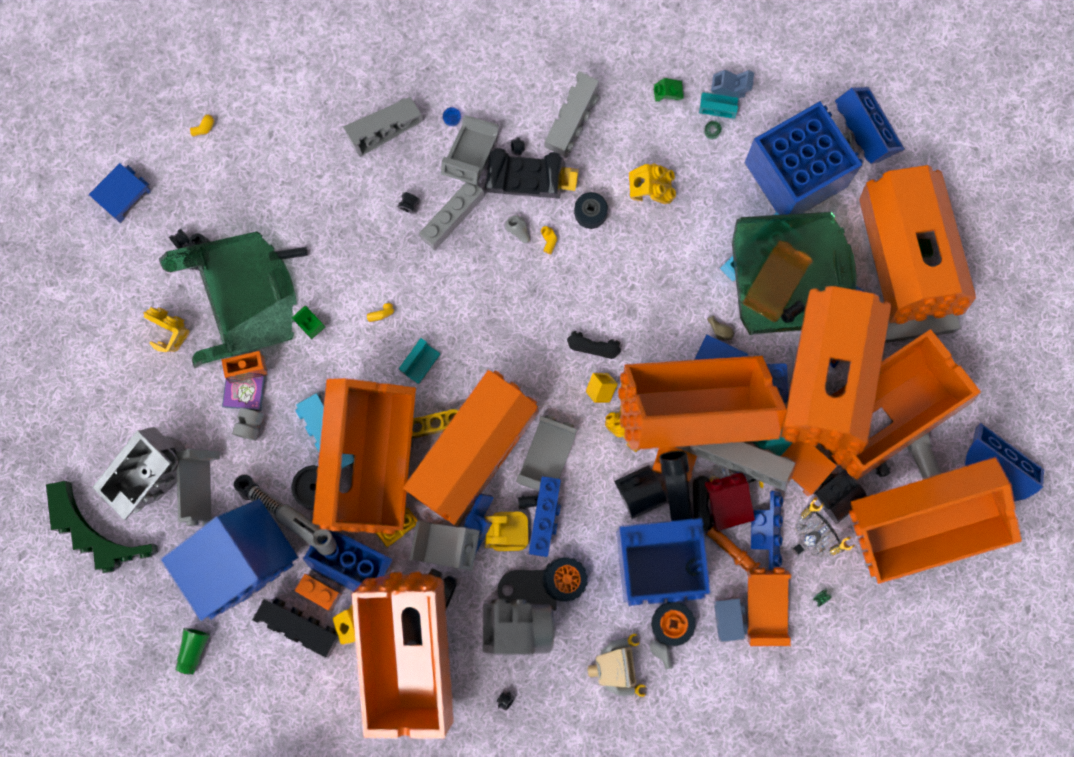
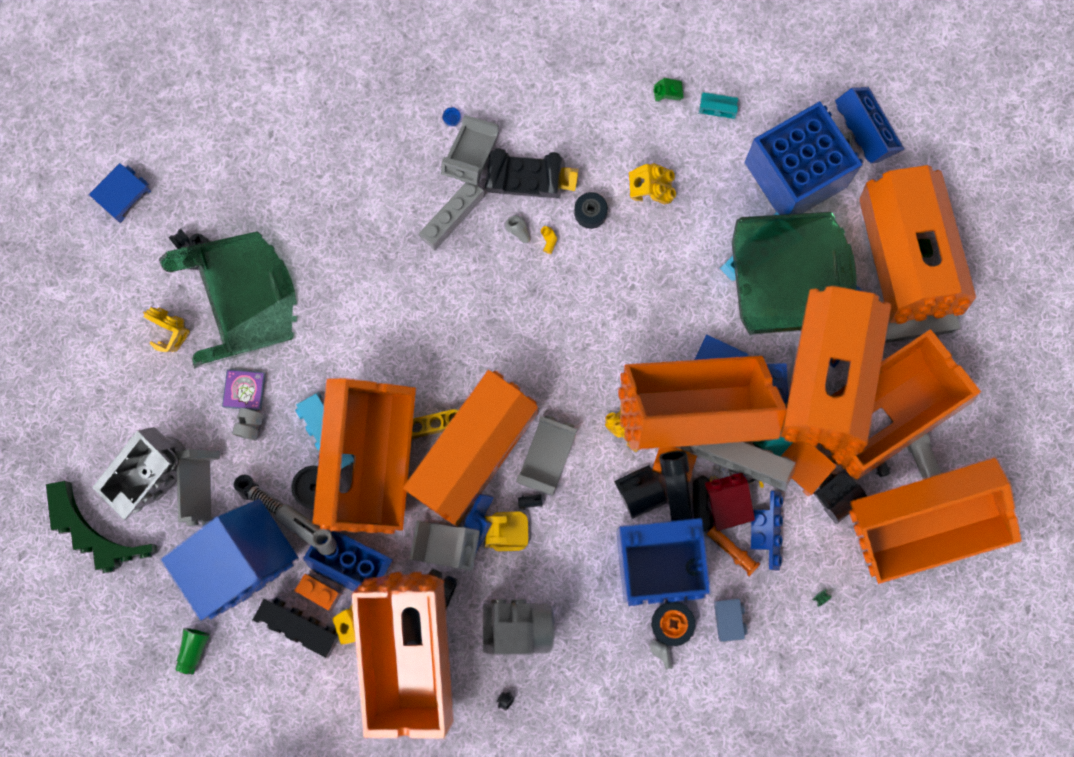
(204, 127): yellow arm -> none
(244, 367): orange brick -> none
(292, 253): black piece -> none
(308, 322): green bracket -> none
(382, 126): light grey wedge -> none
(382, 314): yellow arm -> none
(408, 203): black wheel -> none
(409, 523): yellow slope -> none
(419, 361): teal panel -> none
(517, 146): black plate -> none
(526, 585): black tile -> none
(545, 516): blue bracket -> none
(565, 579): black wheel -> none
(573, 114): light grey wedge -> none
(601, 387): yellow panel -> none
(603, 349): black piece -> none
(616, 668): tan torso -> none
(708, 133): clear green bush -> none
(721, 331): dark tan animal -> none
(732, 85): sand blue brick -> none
(768, 607): orange panel -> none
(777, 281): clear orange panel -> none
(790, 313): black pin -> none
(817, 534): clear torso -> none
(1022, 473): blue windscreen -> none

